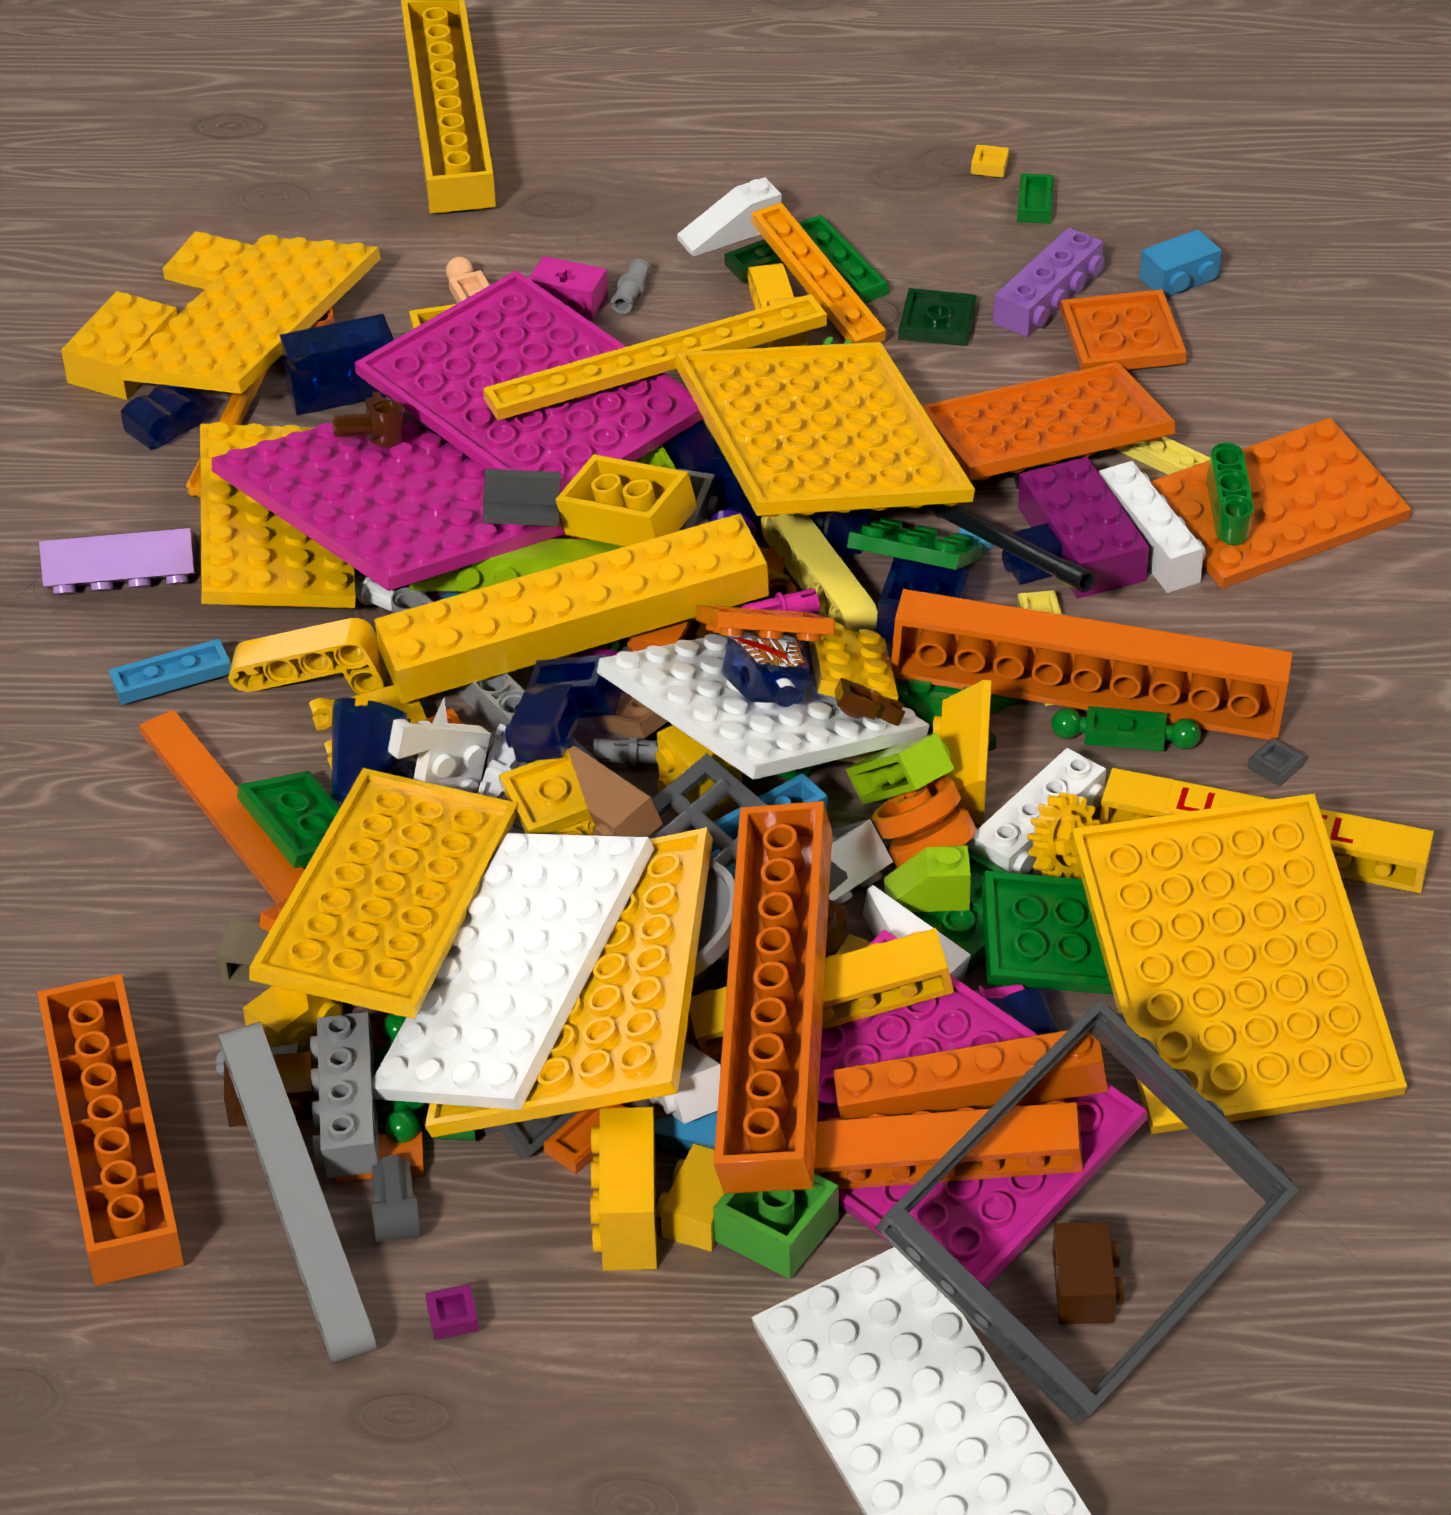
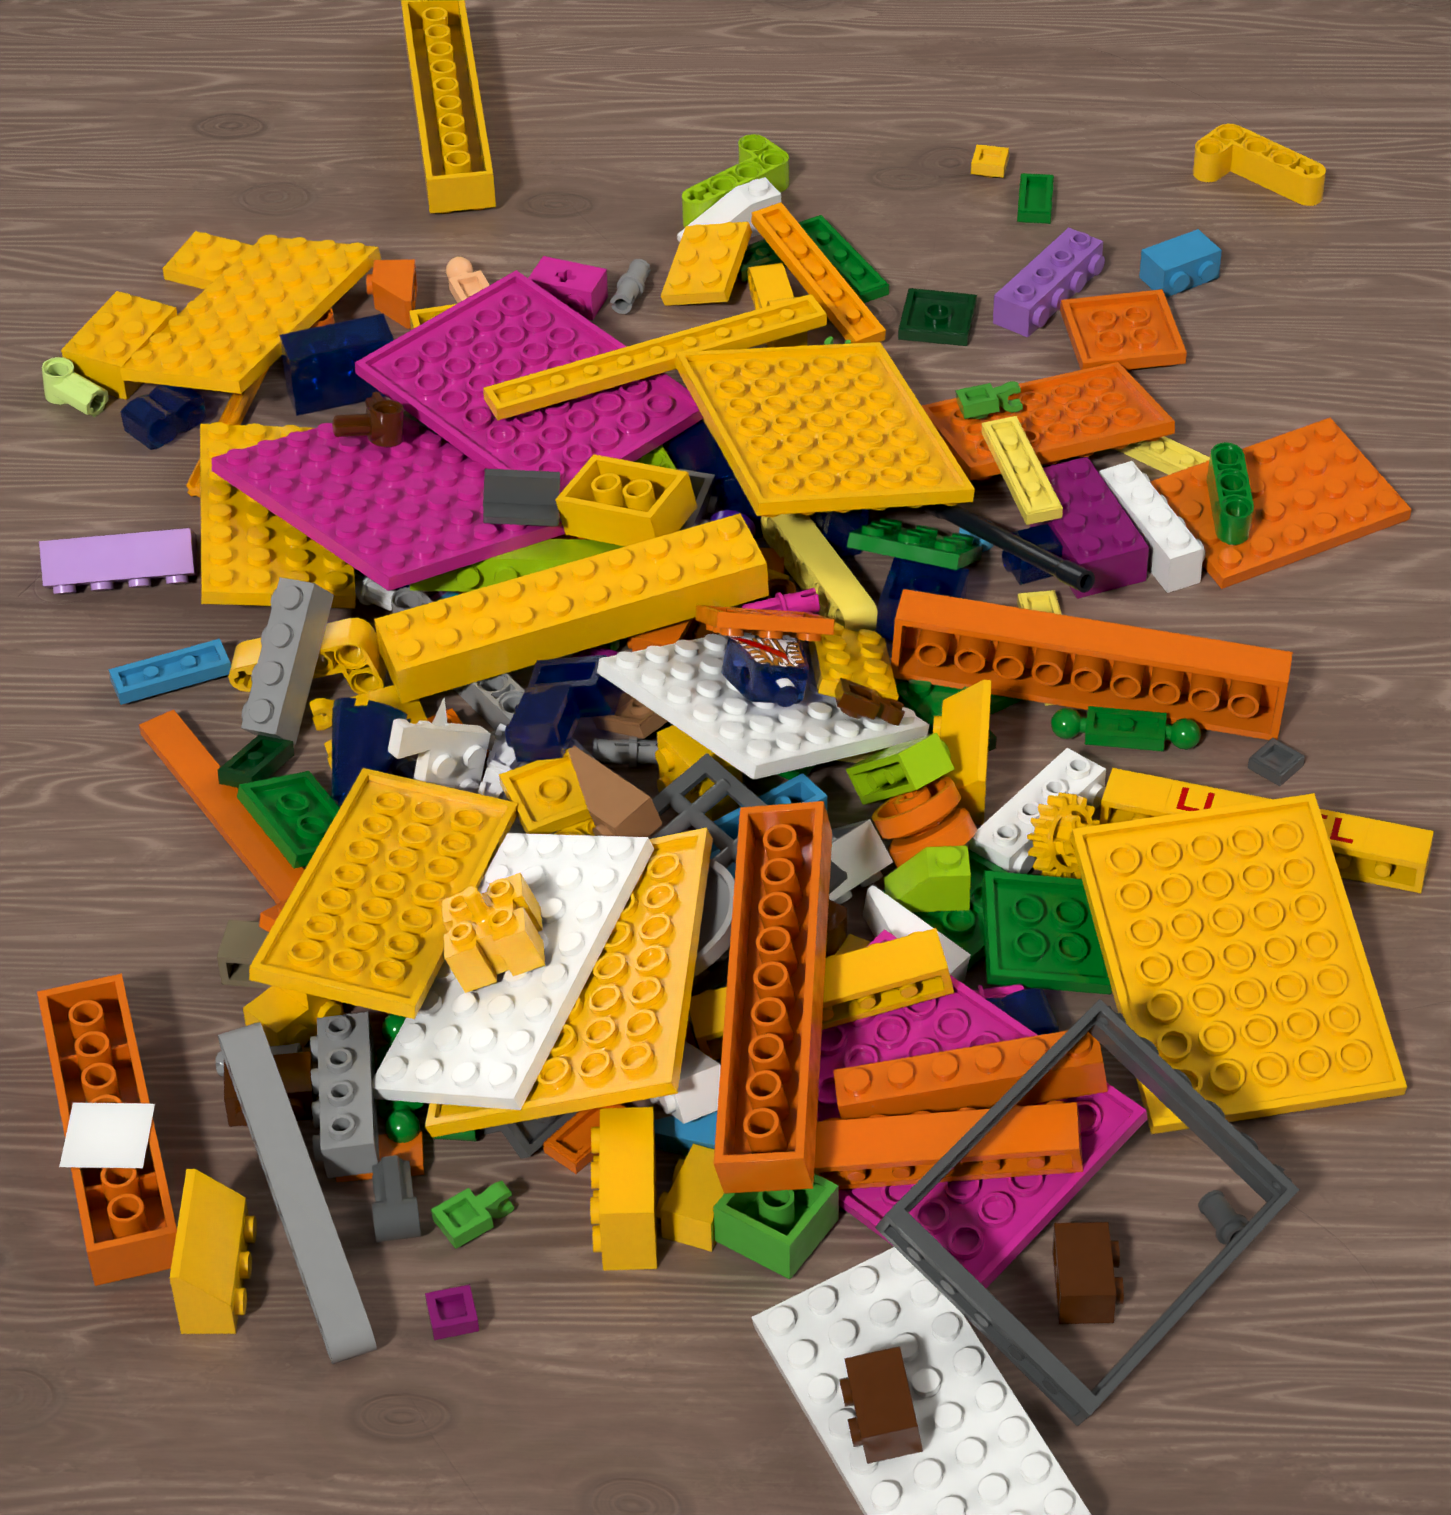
(68, 387): none -> yellowish green piece
(107, 1135): none -> white sticker
(211, 1256): none -> yellow slope
(256, 761): none -> dark green plate
(287, 659): none -> light grey brick
(394, 288): none -> orange slope
(469, 1215): none -> bright green plate
(492, 932): none -> yellow brick
(706, 263): none -> yellow plate
(756, 160): none -> lime beam
(882, 1405): none -> reddish brown brick
(983, 399): none -> bright green plate
(1021, 470): none -> light yellow tile
(1221, 1216): none -> dark grey pin
(1260, 161): none -> yellow beam

